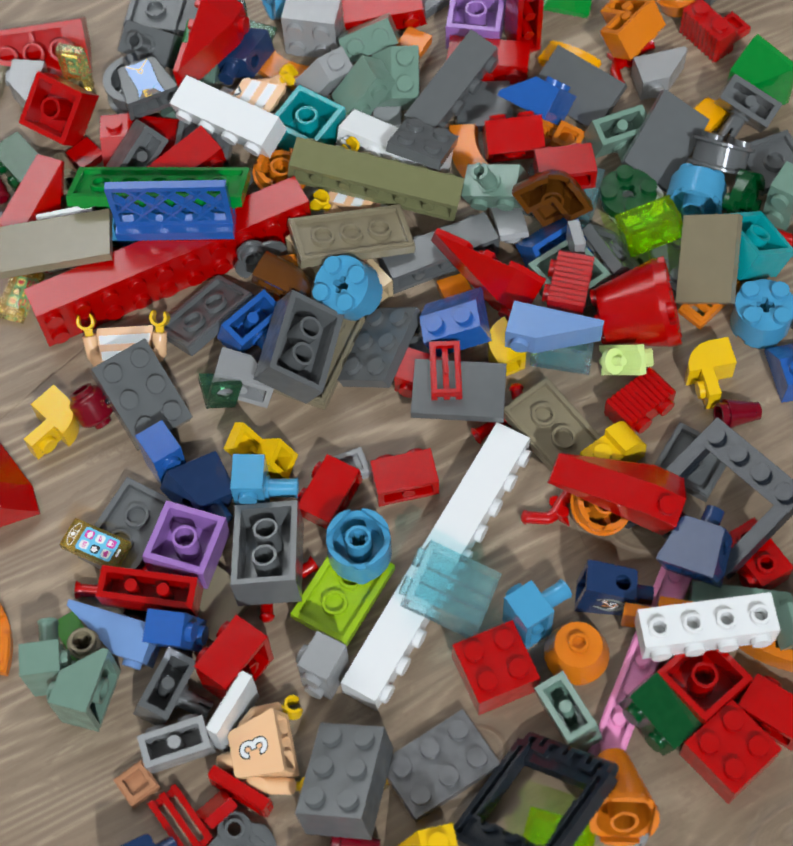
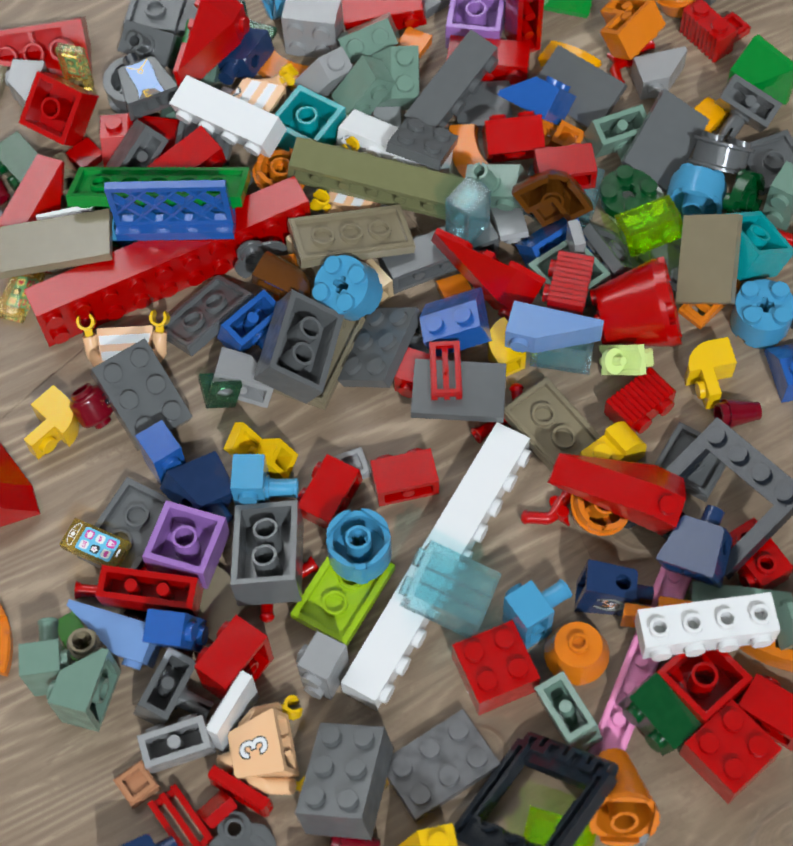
(468, 210): none -> clear light blue brick

